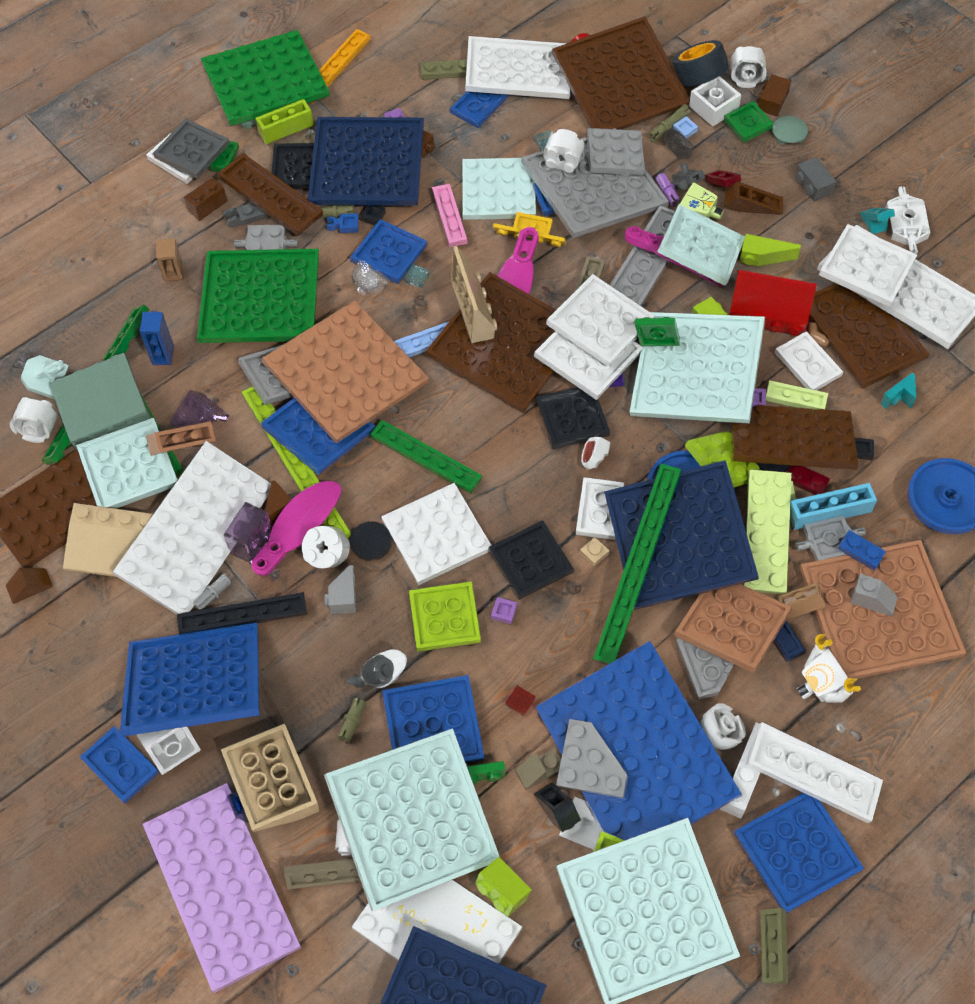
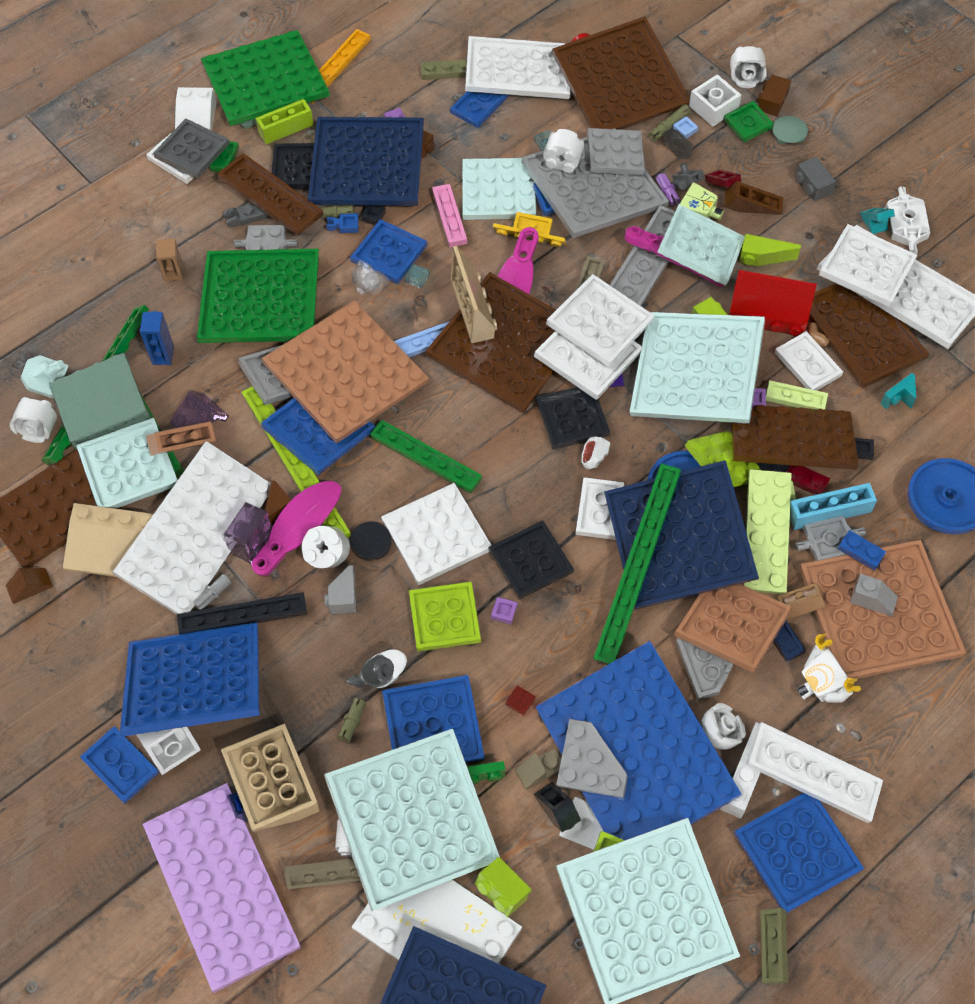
(195, 105): none -> white slope
(205, 199): reddish brown brick -> none
(594, 551): tan plate -> none
(657, 331): green plate -> none
(700, 63): black wheel -> none

